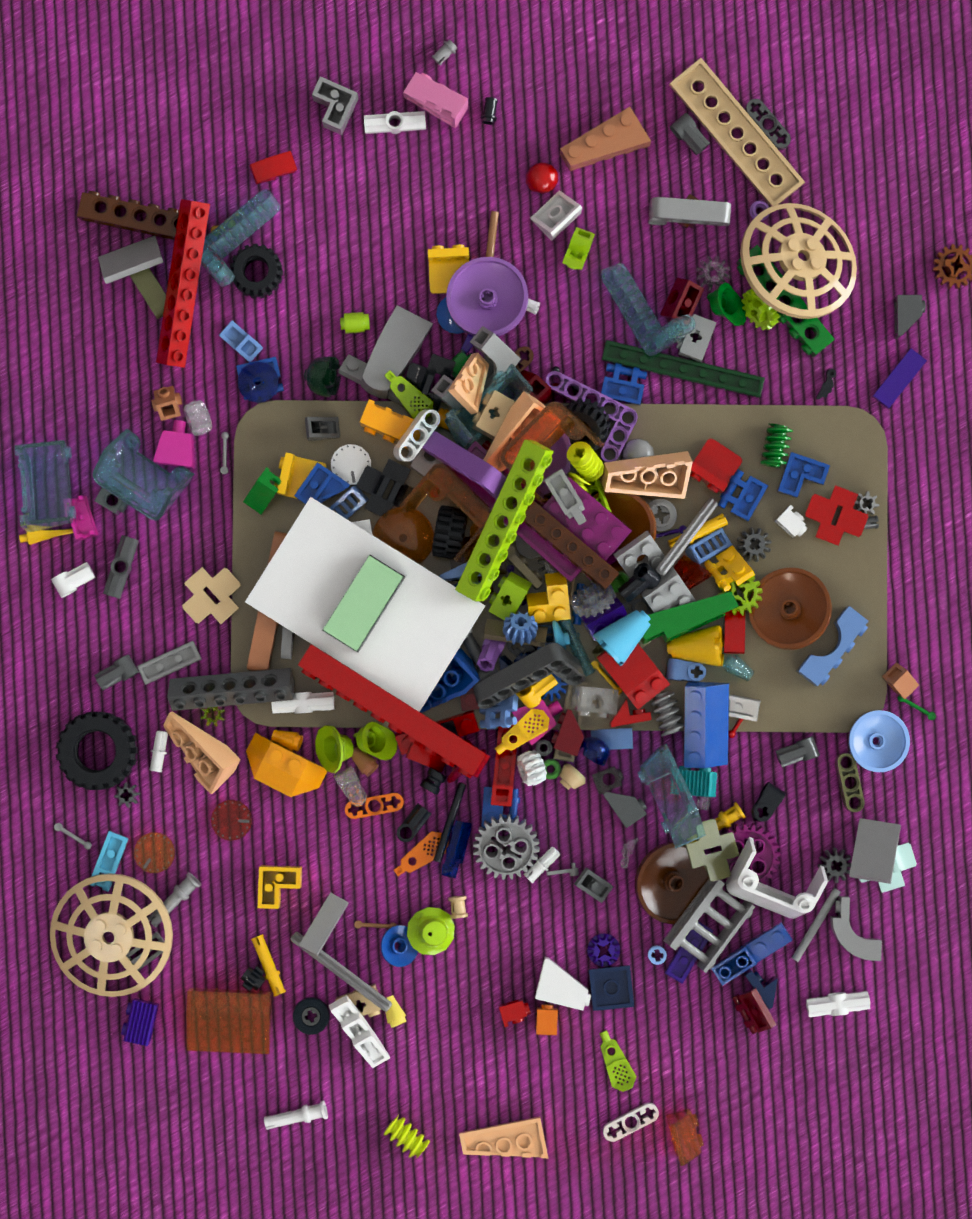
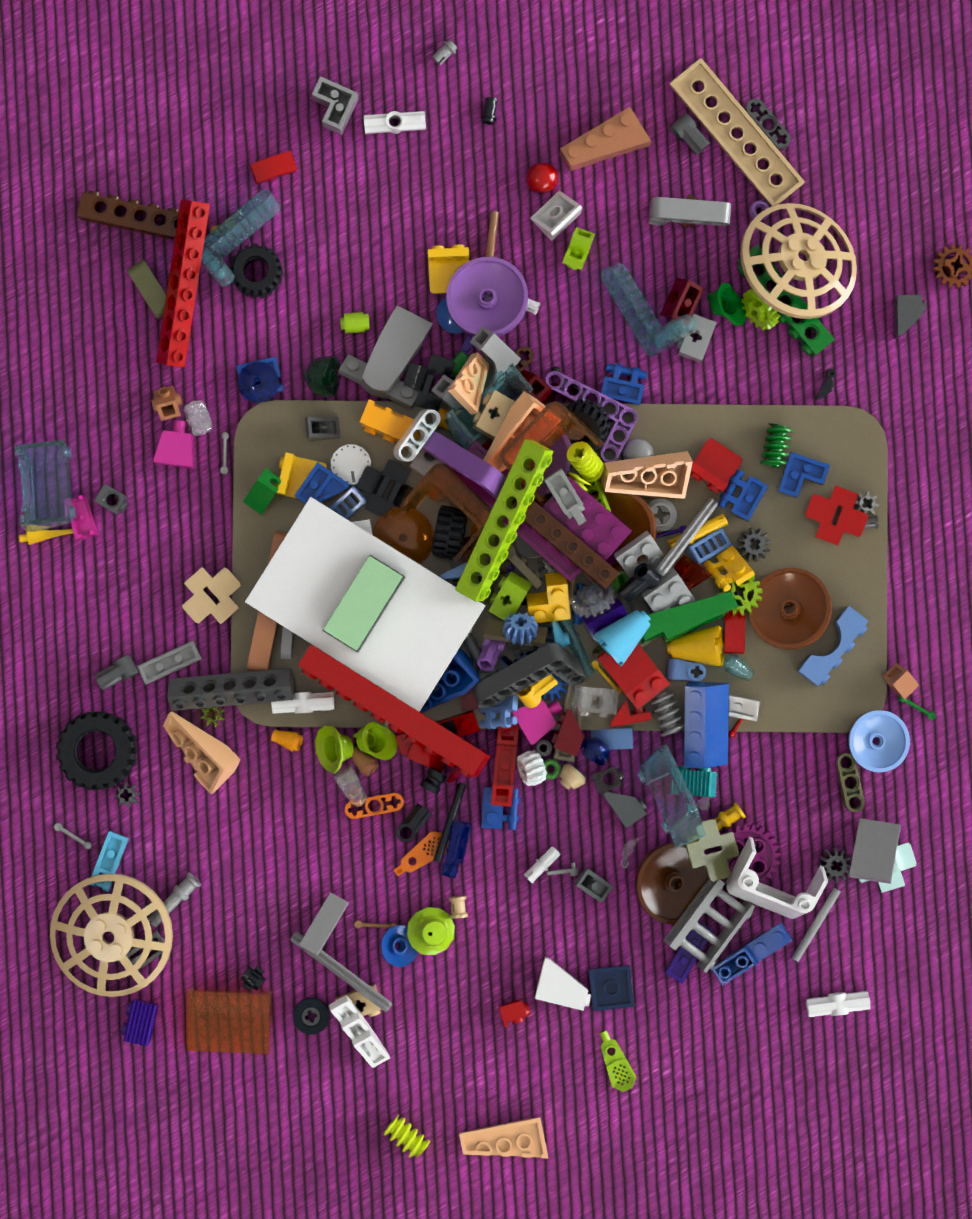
(69, 581): white piece -> none
(125, 553): dark grey piece -> none
(130, 259): light grey tile -> none
(137, 478): clear light blue windscreen -> none
(154, 852): clear orange tile -> none
(158, 751): white axle -> none
(231, 820): clear red tile -> none
(240, 341): medium blue slope -> none
(268, 965): yellow pin -> none
(272, 880): yellow brick -> none
(283, 768): light orange wedge -> none
(304, 1114): white pin -> none
(395, 1014): light yellow cone -> none
(408, 395): lime piece -> none
(436, 99): bright pink wedge -> none
(494, 860): light grey gear -> none
(522, 733): yellow piece -> none
(546, 1020): orange brick -> none
(603, 940): dark purple gear -> none
(622, 1118): white beam -> none
(661, 950): light blue bush -> none
(683, 369): dark green tile -> none
(684, 1135): clear orange slope -> none
(713, 265): clear gear -> none
(753, 1011): dark red plate -> none
(766, 990): dark blue slope -> none
(769, 799): black piece -> none
(791, 522): white brick -> none
(801, 751): dark grey piece -> none
(860, 947): light grey arch -> none
(899, 378): dark purple tile -> none

